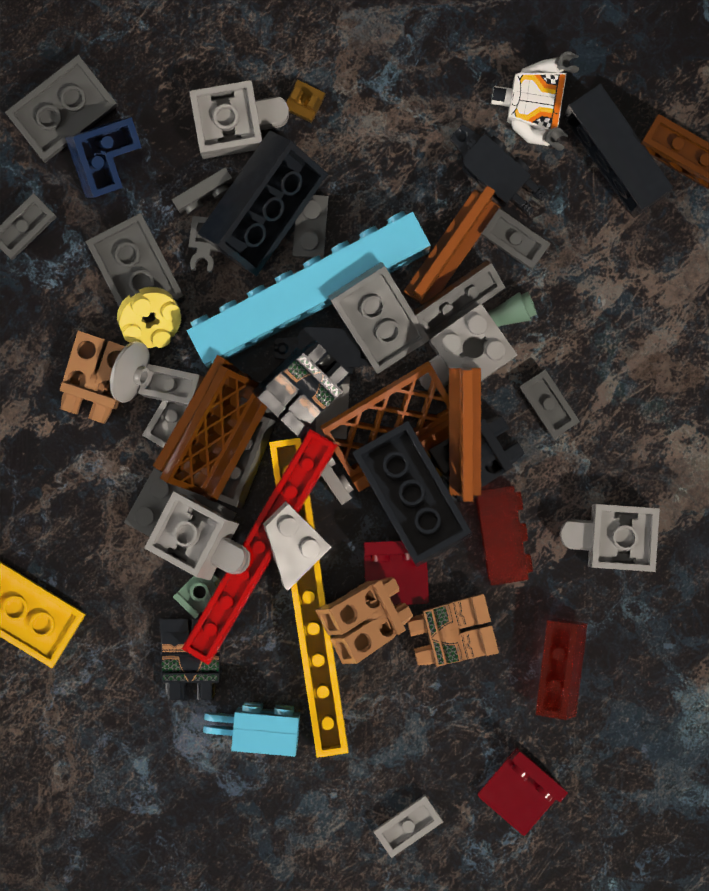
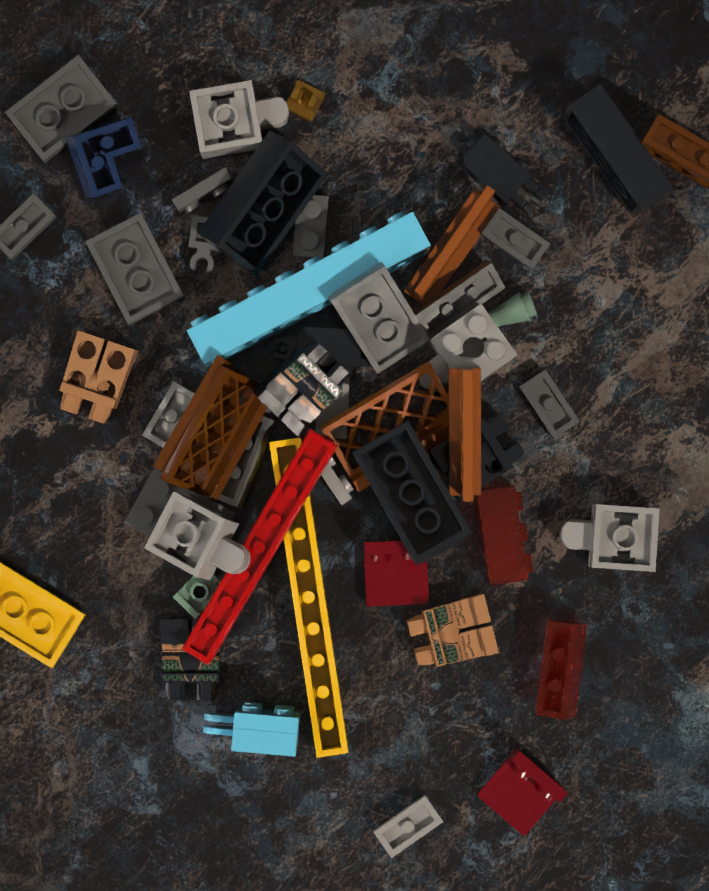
(129, 371): light grey dish -> none
(155, 333): light yellow plate -> none
(170, 385): light grey plate -> none
(293, 544): wing -> none
(364, 619): medium nougat hips -> none
(537, 100): torso -> none

